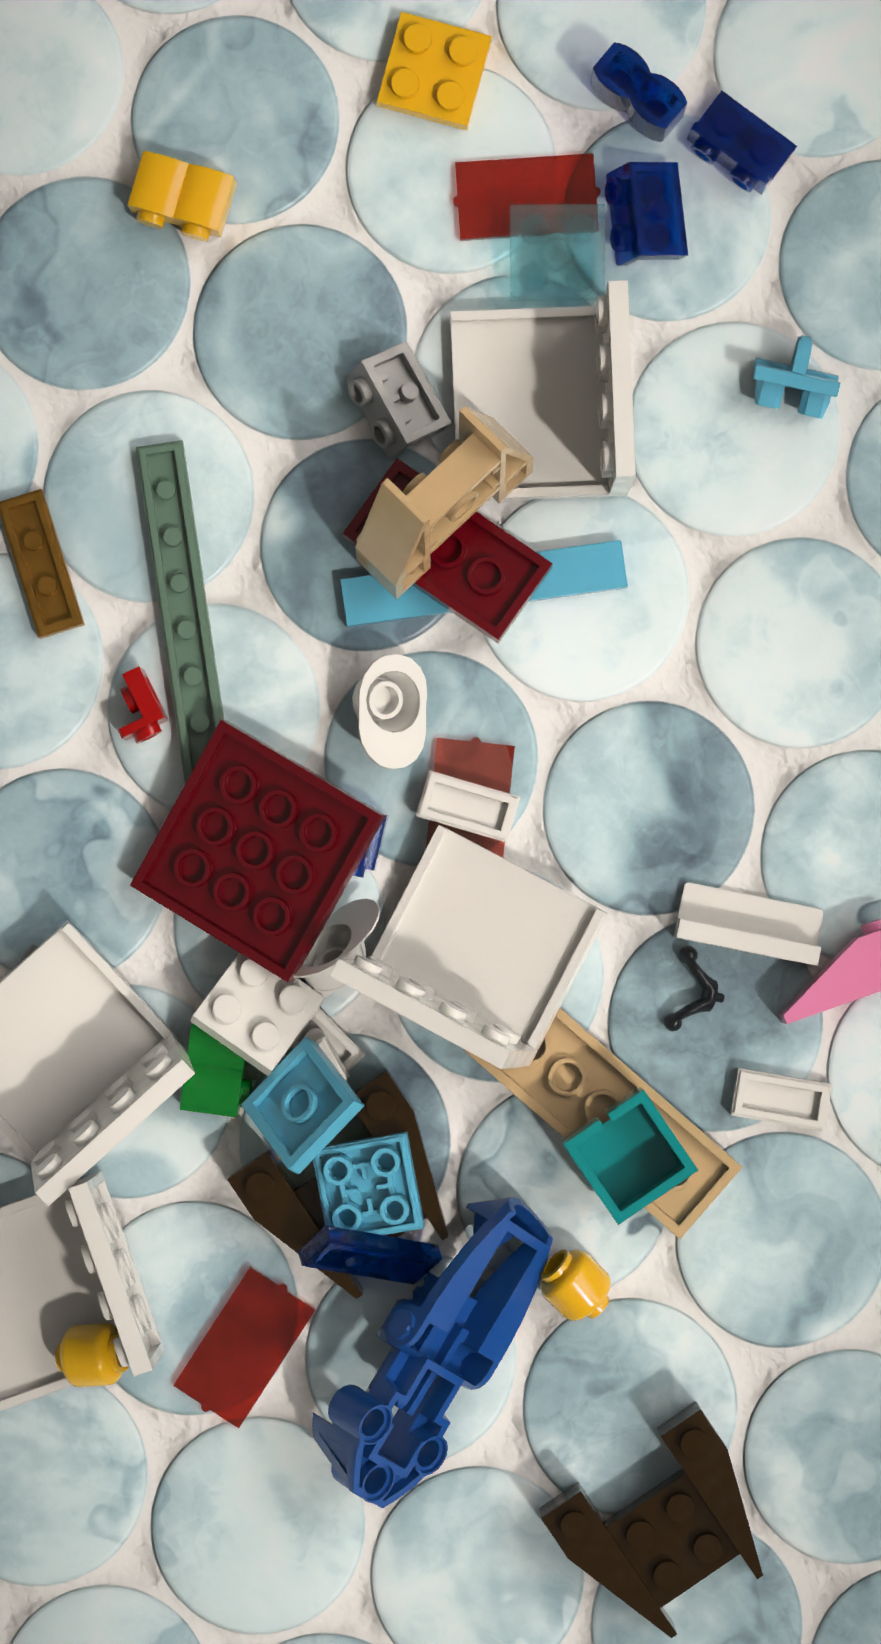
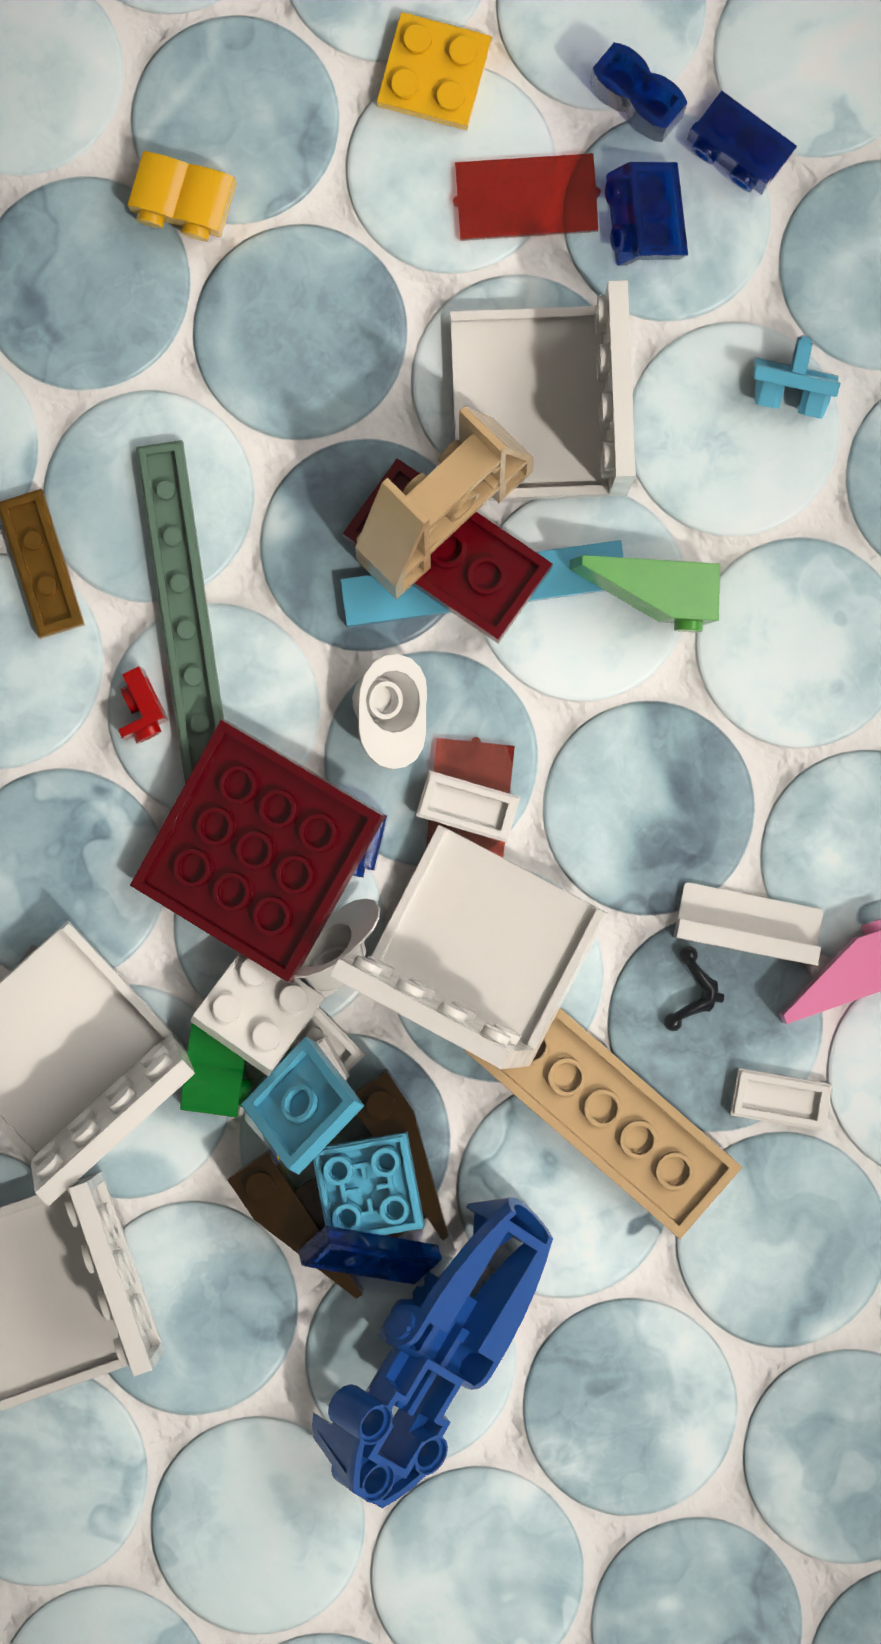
(89, 1355): yellow head -> none
(244, 1347): clear red piece -> none
(396, 399): light grey bracket -> none
(557, 252): clear light blue plate -> none
(575, 1285): yellow head -> none
(629, 1156): teal piece -> none
(659, 588): none -> bright green slope
(667, 1534): dark brown wedge -> none

